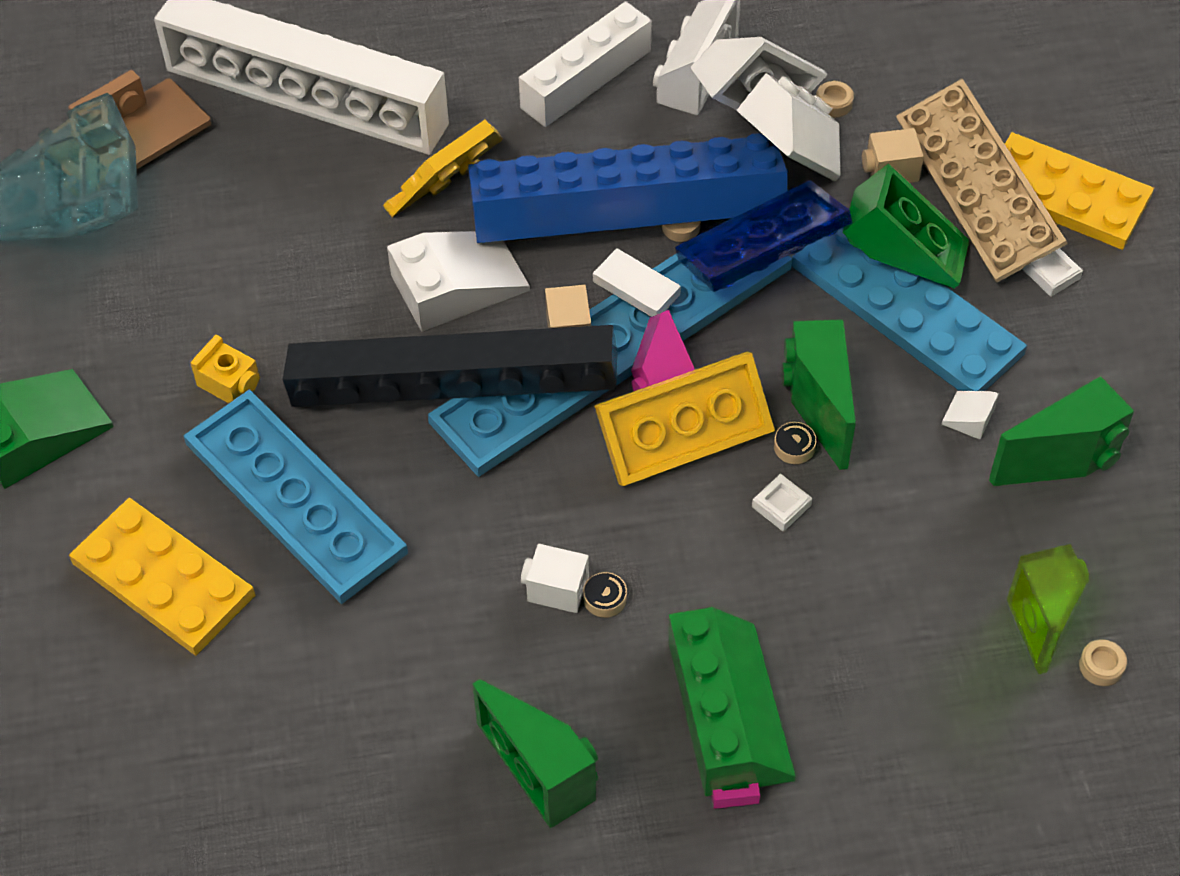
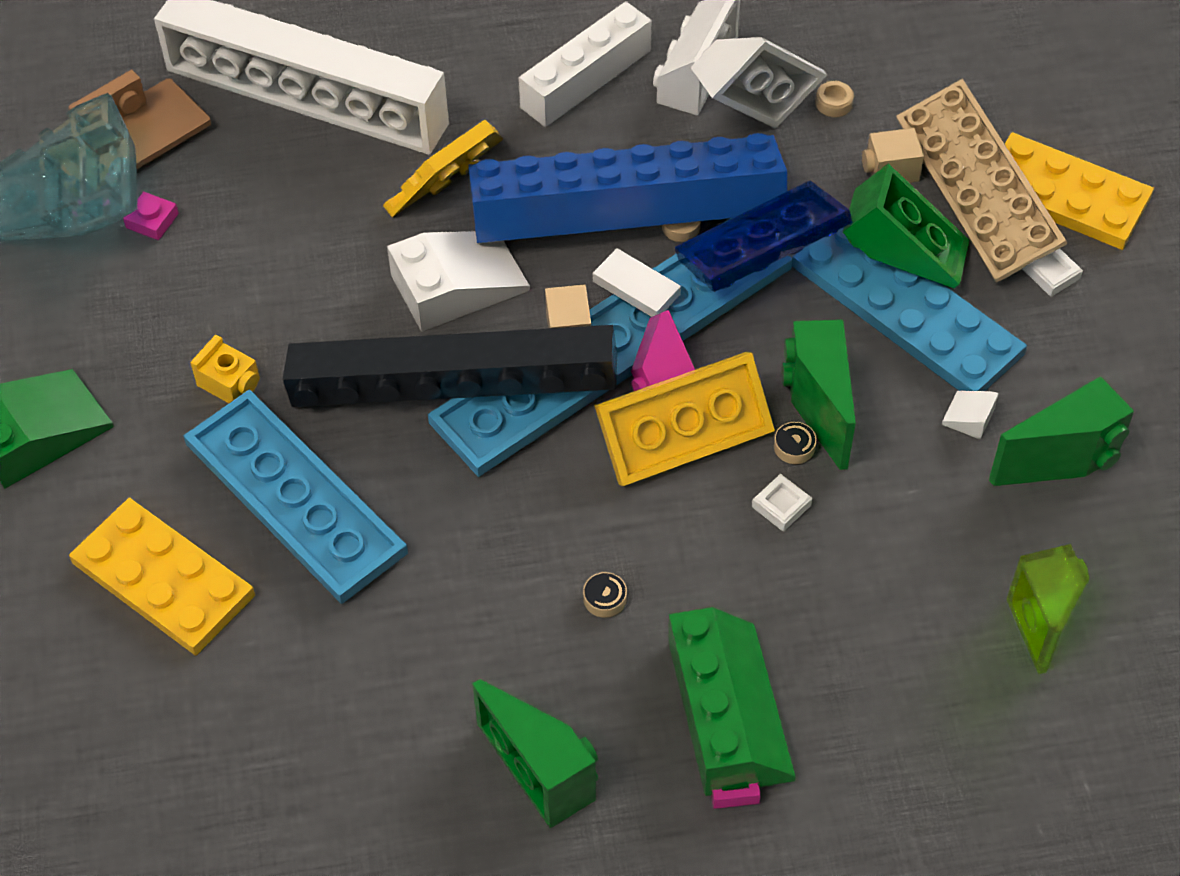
(152, 216): none -> dark pink plate
(556, 577): white brick -> none
(795, 123): white slope -> none
(1103, 662): tan tile -> none

